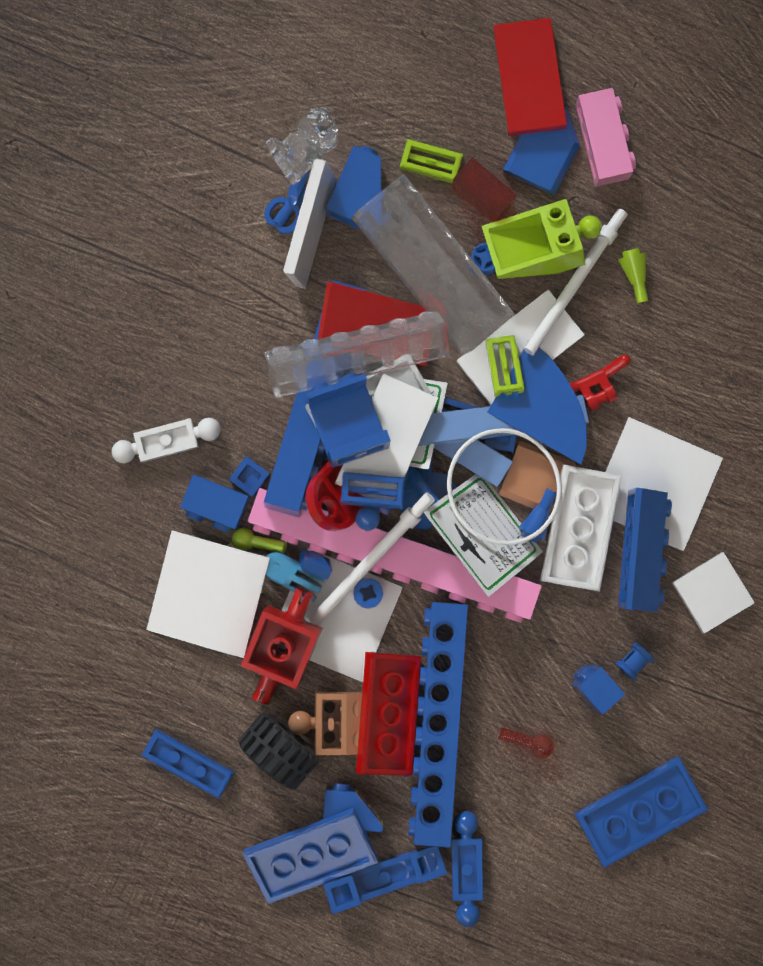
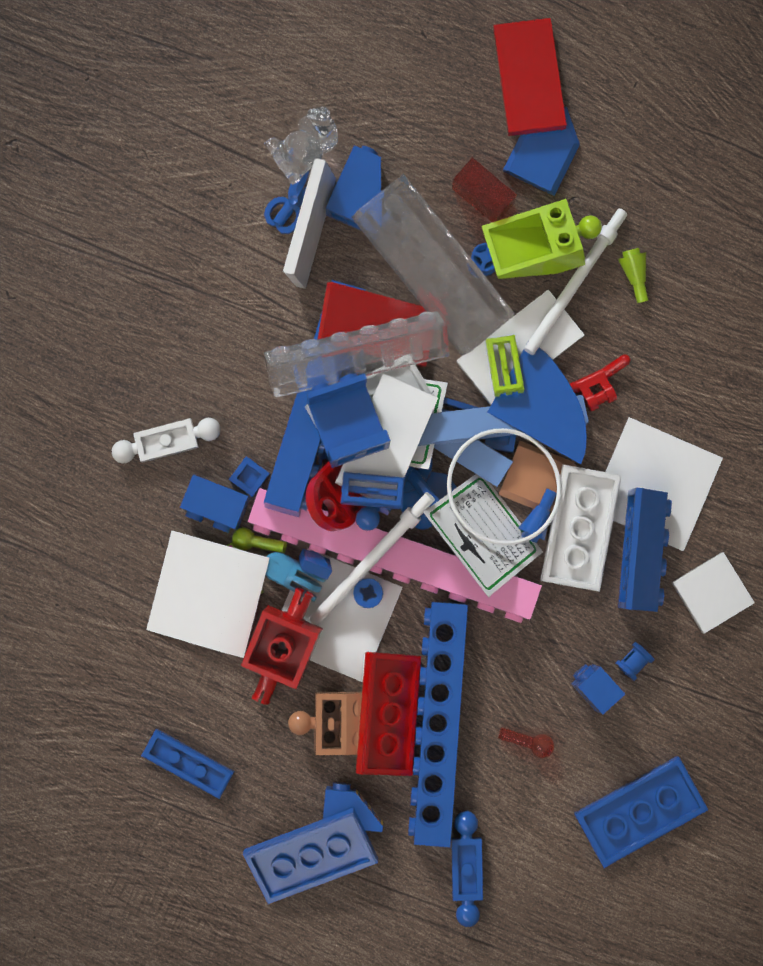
(278, 751): black tyre -> none
(384, 877): blue slope -> none
(432, 173): lime tile -> none
(605, 137): bright pink brick -> none

